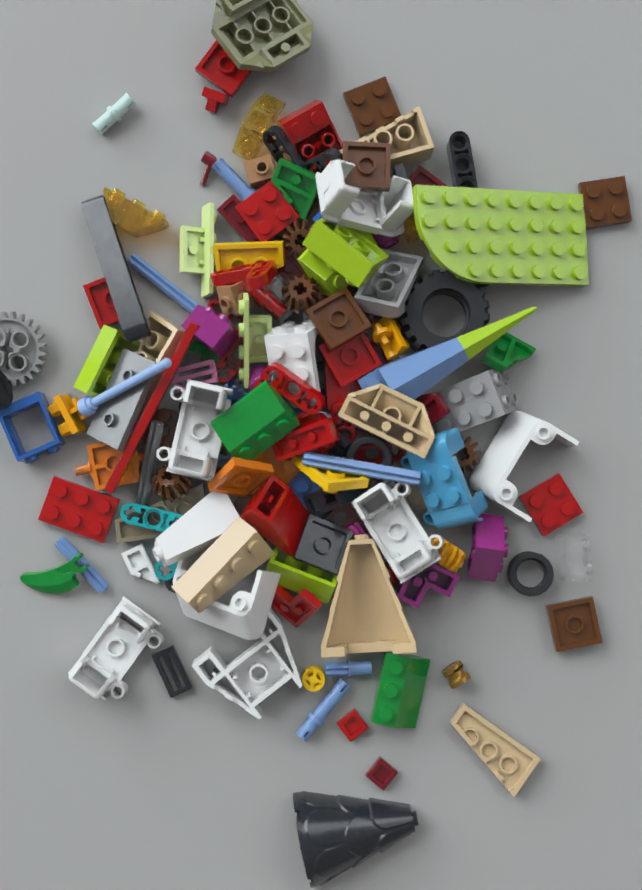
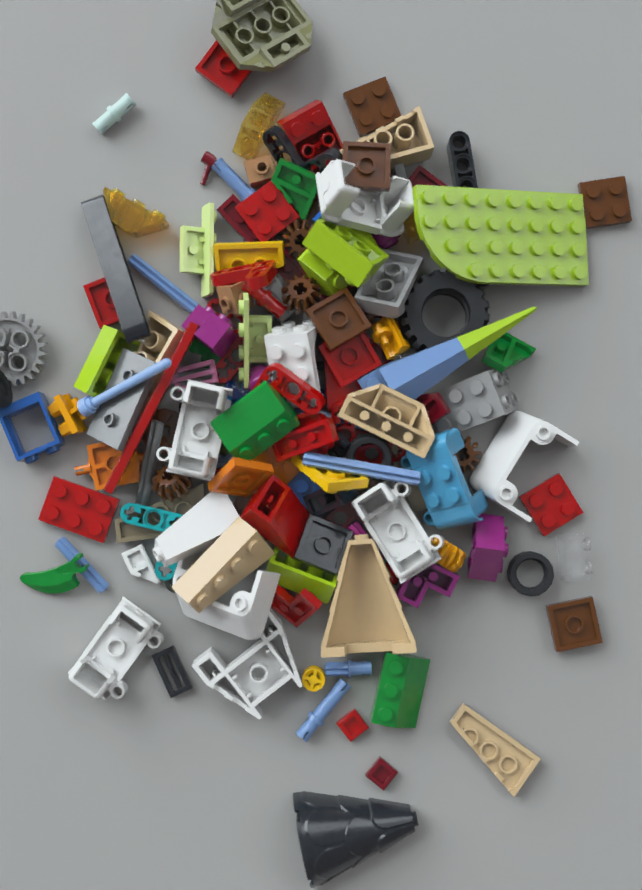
(214, 99): red tile -> none
(455, 674): pearl gold wheel -> none

